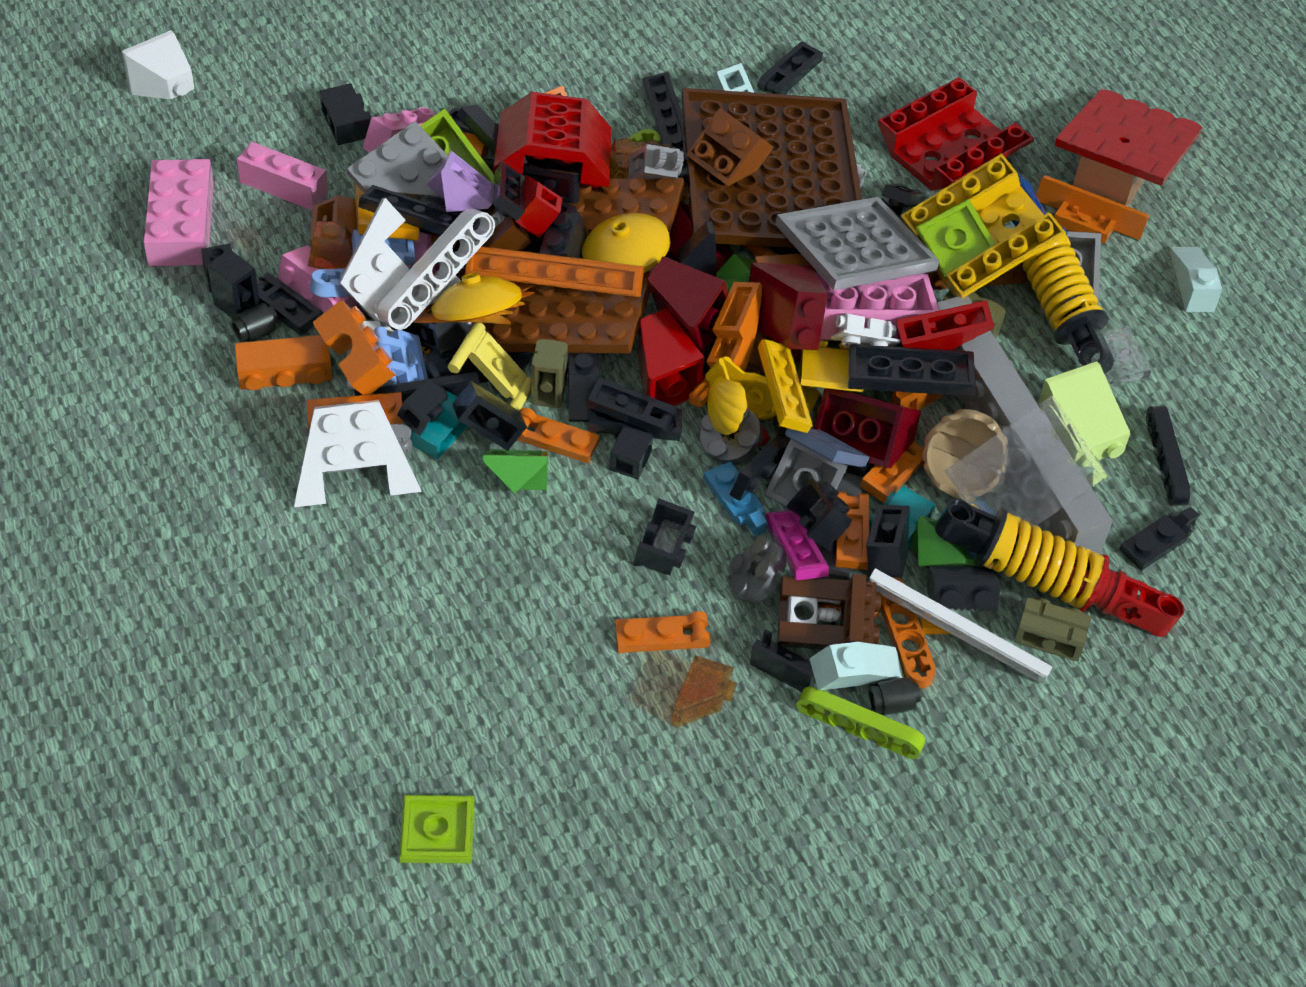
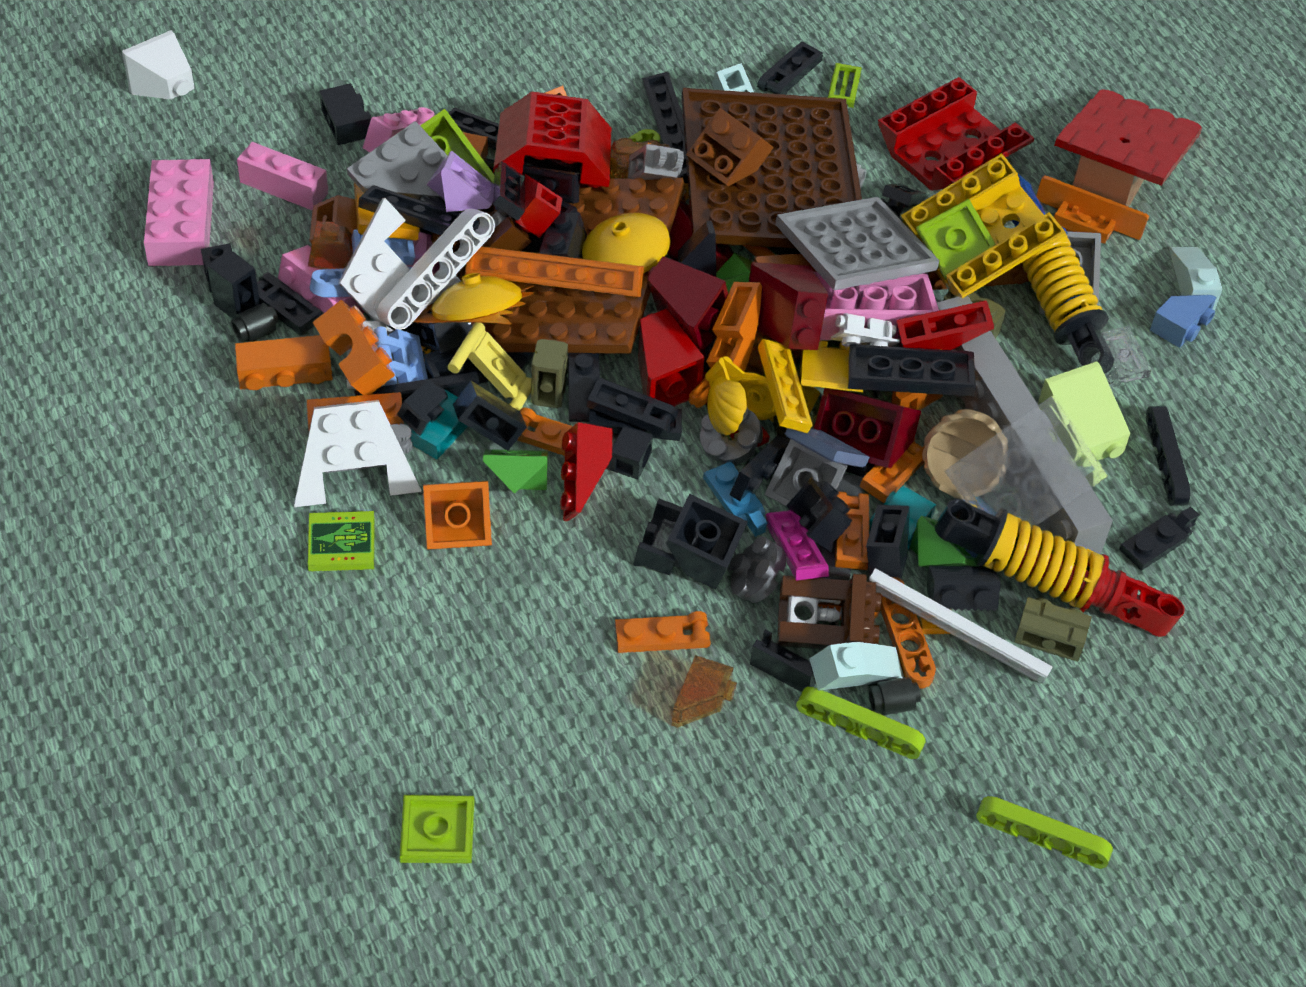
(341, 541): none -> tile
(457, 515): none -> orange slope
(483, 127): black tile -> none
(586, 458): none -> red slope
(705, 540): none -> black slope
(847, 68): none -> lime tile
(1045, 831): none -> lime beam
(1182, 316): none -> medium blue slope

